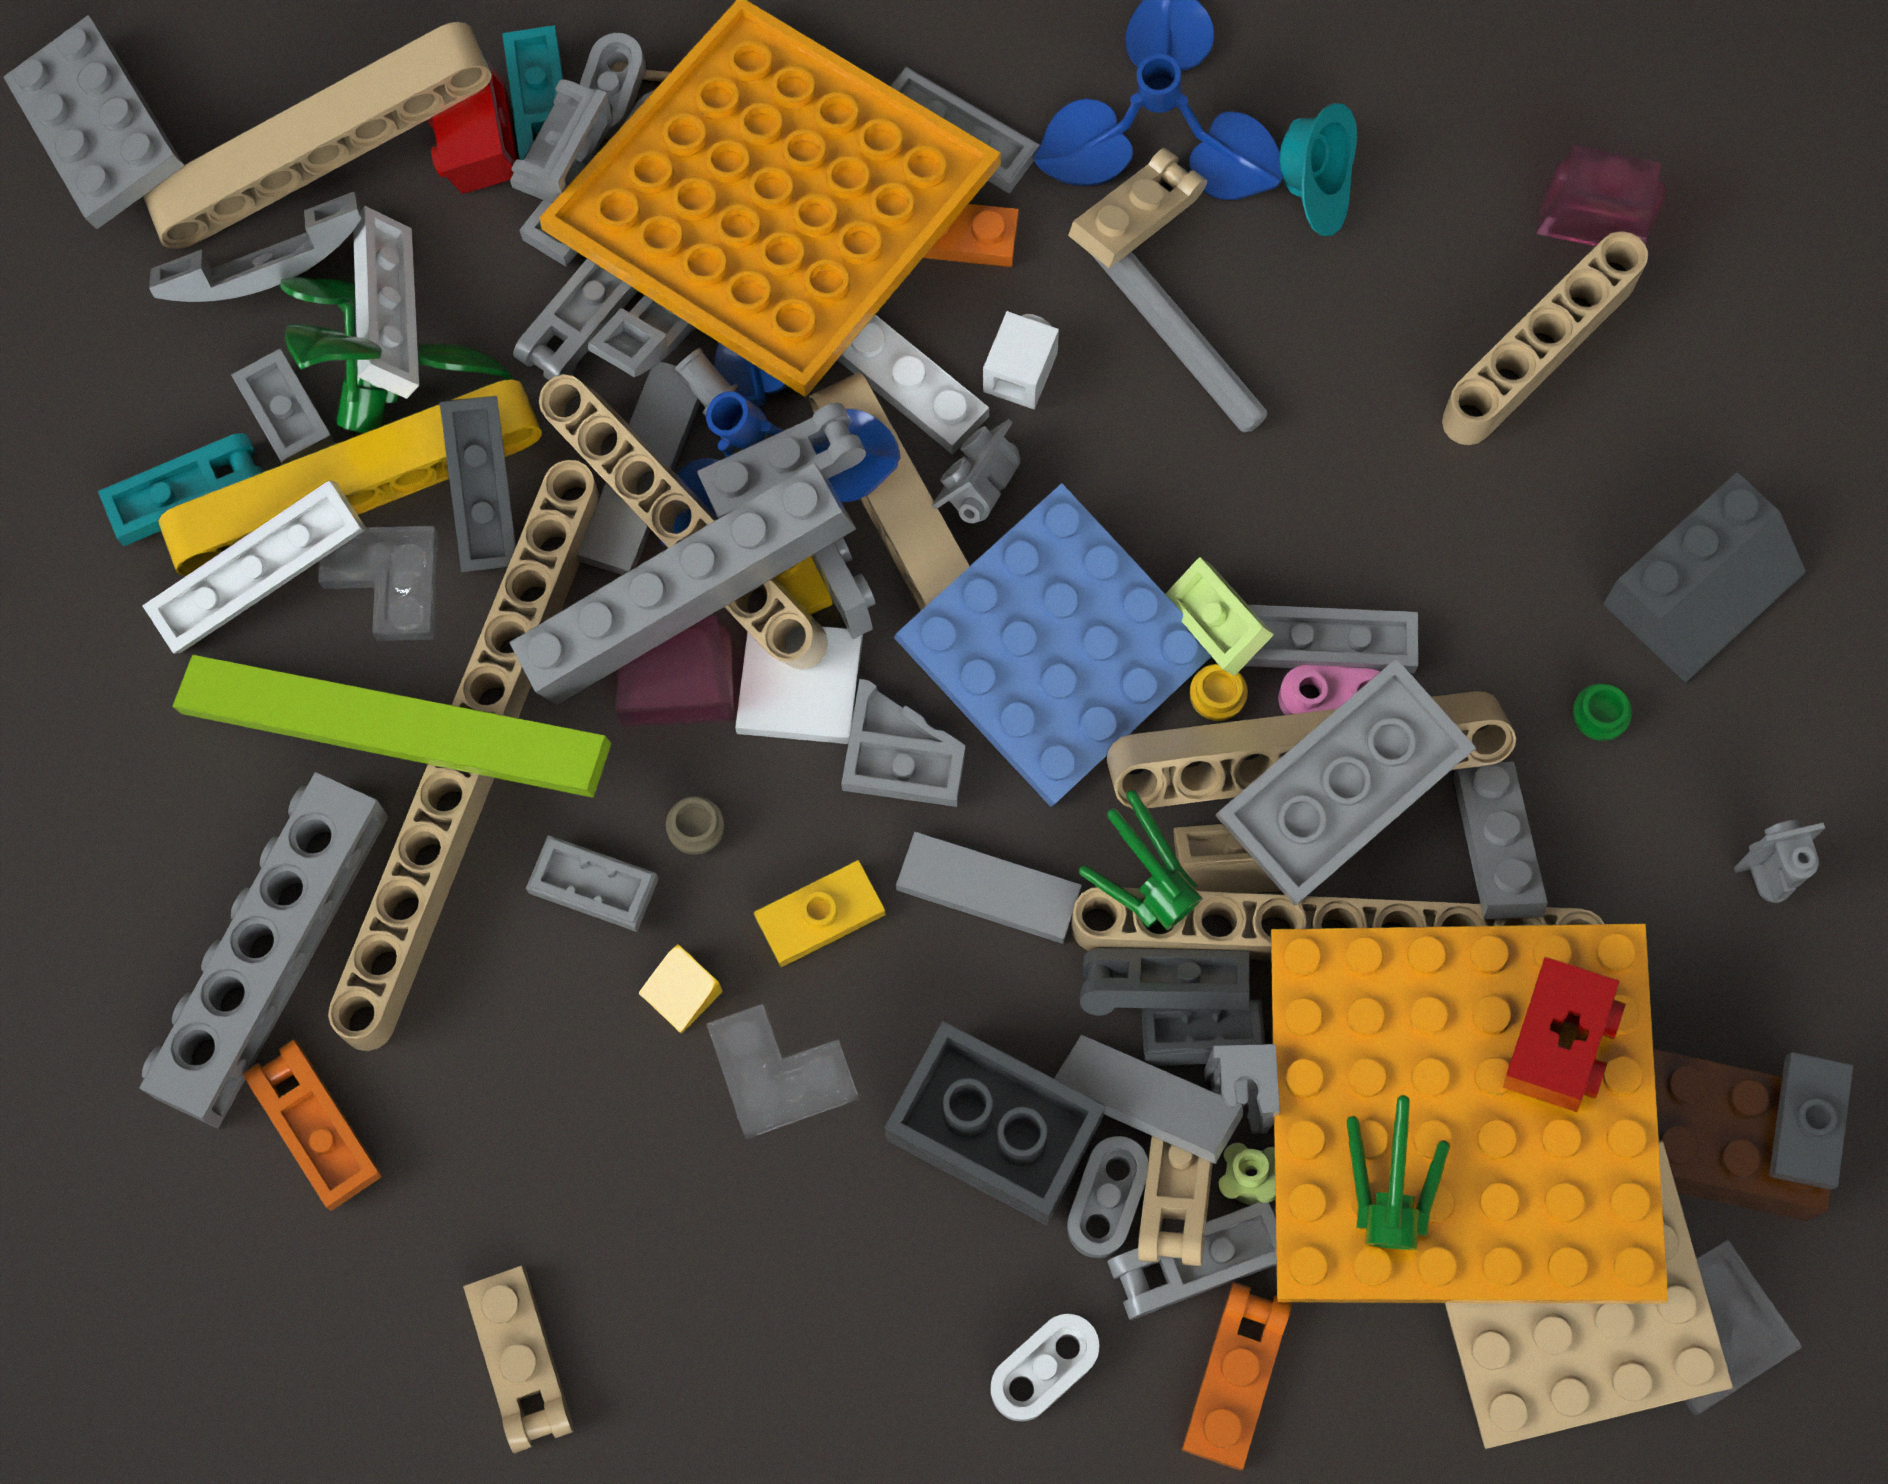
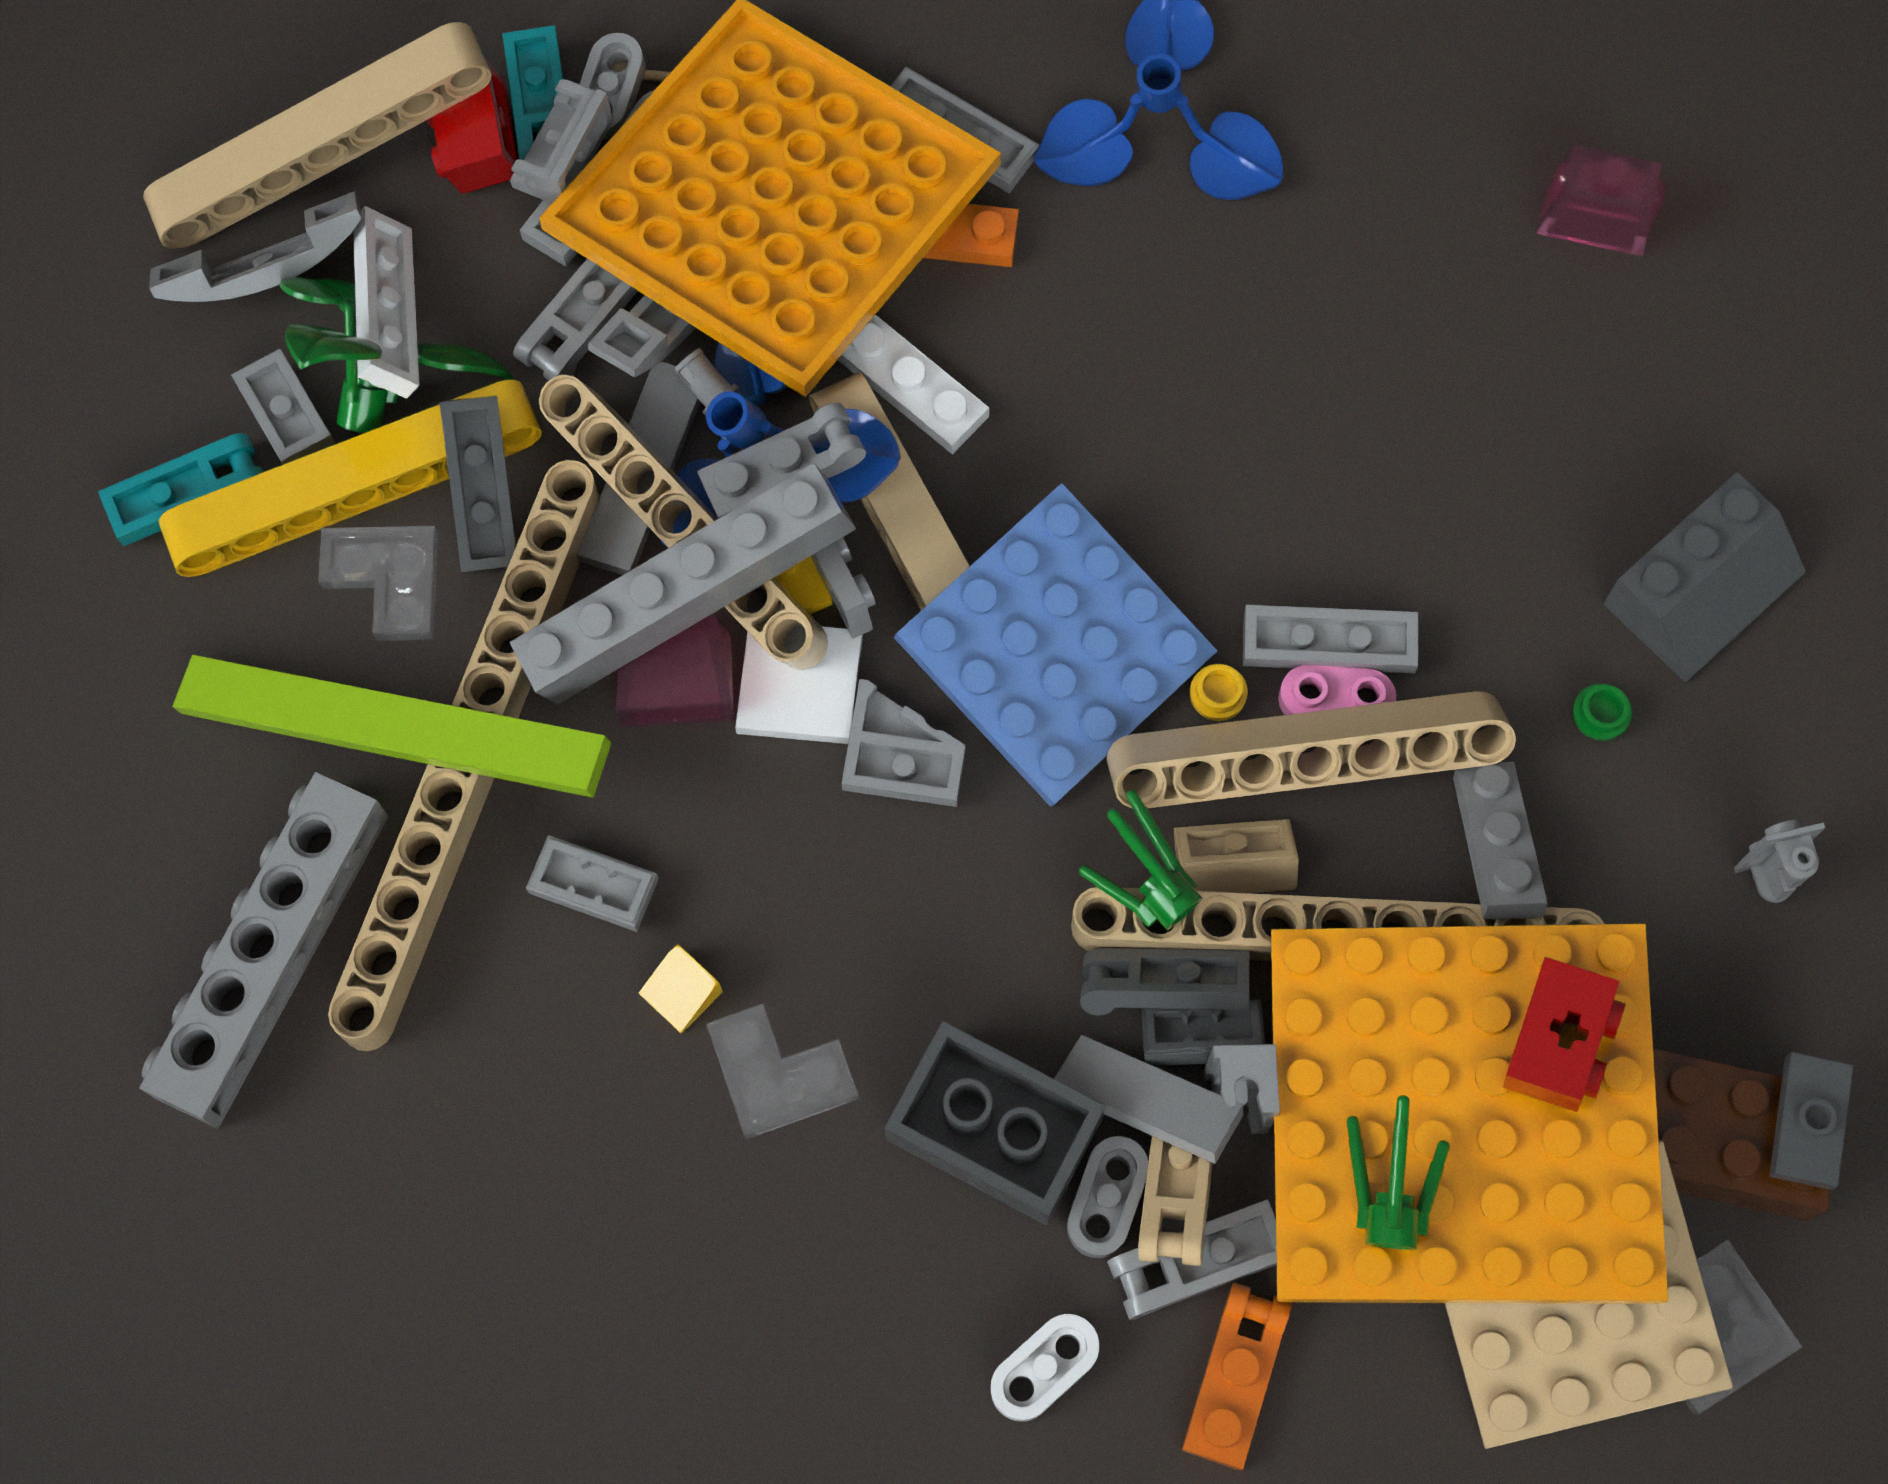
(93, 122): light grey plate -> none
(254, 567): white plate -> none
(313, 1127): orange plate -> none
(518, 1356): tan plate -> none
(695, 825): dark tan plate -> none
(819, 913): yellow plate -> none
(977, 478): light grey hinge -> none
(988, 887): light grey tile -> none
(1021, 359): white brick -> none
(1137, 209): tan plate -> none
(1187, 343): light grey axle -> none
(1218, 616): yellowish green plate -> none
(1244, 1187): yellowish green plate -> none
(1318, 165): teal piece -> none
(1345, 781): light grey plate -> none
(1554, 316): tan beam -> none

